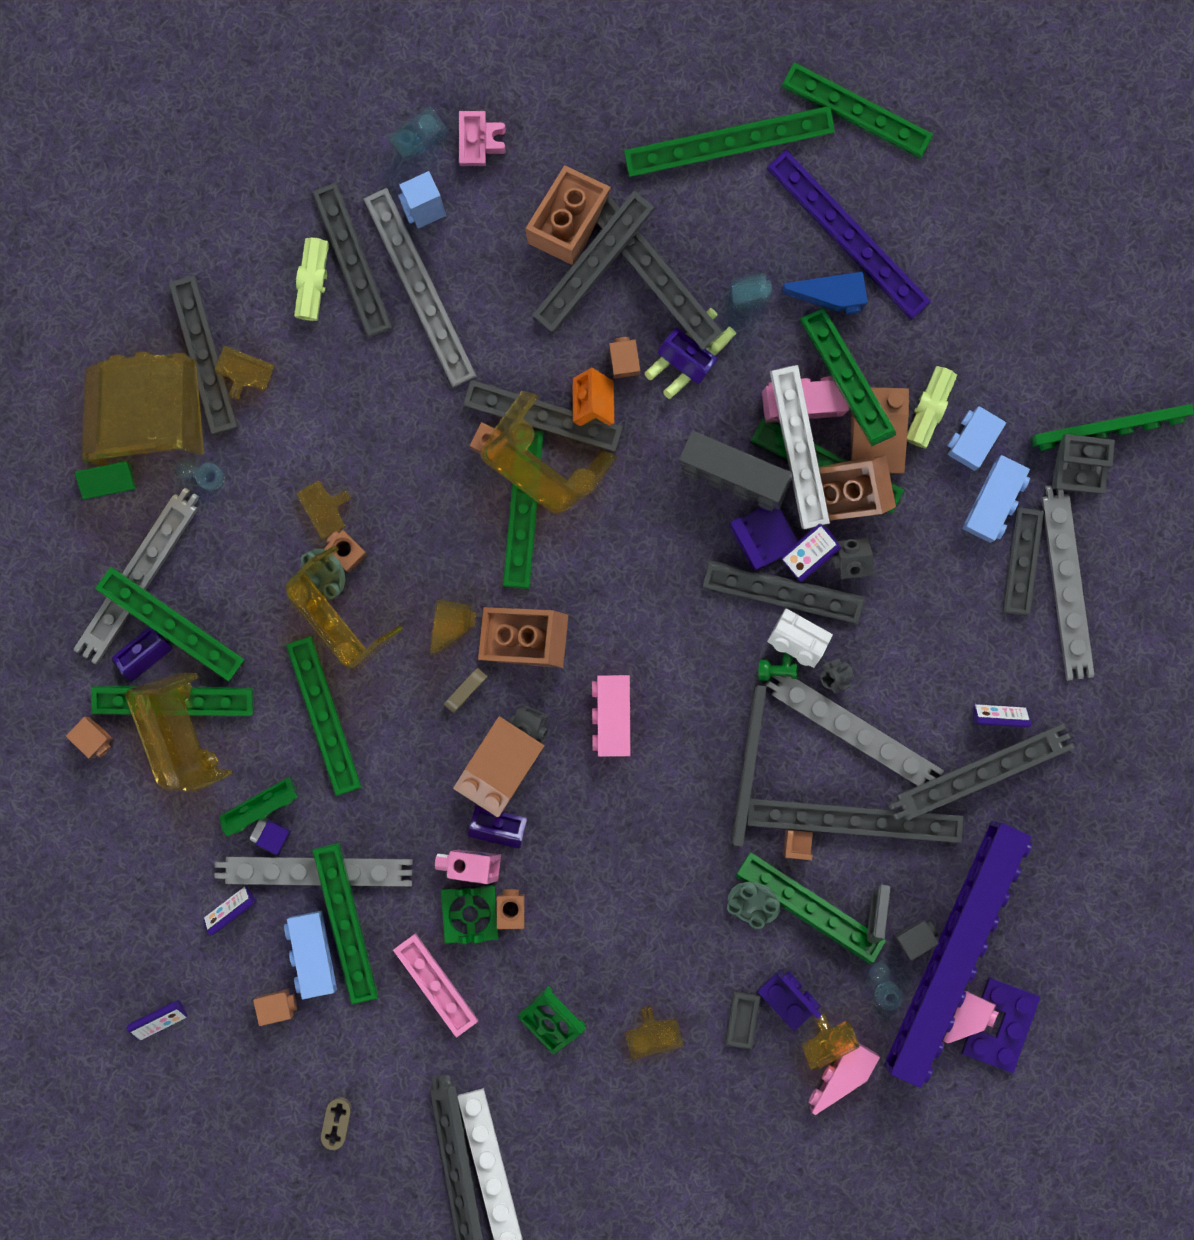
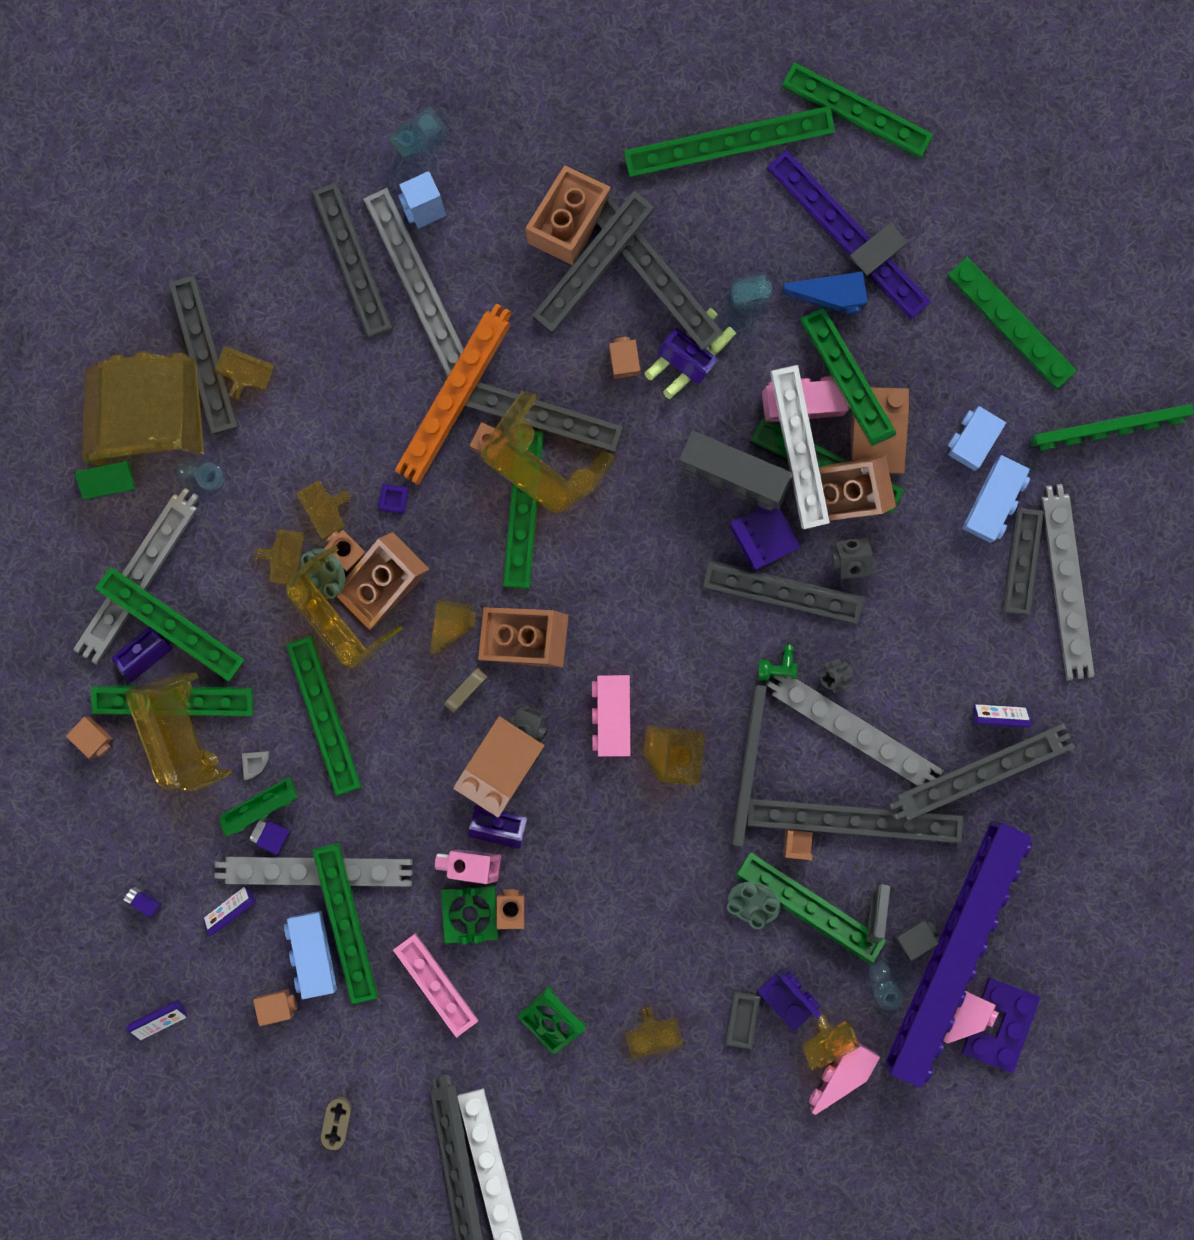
(143, 902): none -> dark purple piece
(254, 763): none -> light grey tile
(284, 555): none -> clear yellow plate
(311, 278): yellowish green piece -> none
(381, 580): none -> nougat slope
(393, 498): none -> dark purple tile
(454, 394): none -> orange hinge
(477, 138): bright pink plate -> none
(593, 398): orange panel -> none
(675, 754): none -> clear yellow slope
(799, 638): white brick -> none
(811, 552): slope -> none
(878, 249): none -> dark grey tile
(931, 407): yellowish green piece -> none
(1011, 323): none -> green plate
(1083, 464): dark grey slope -> none

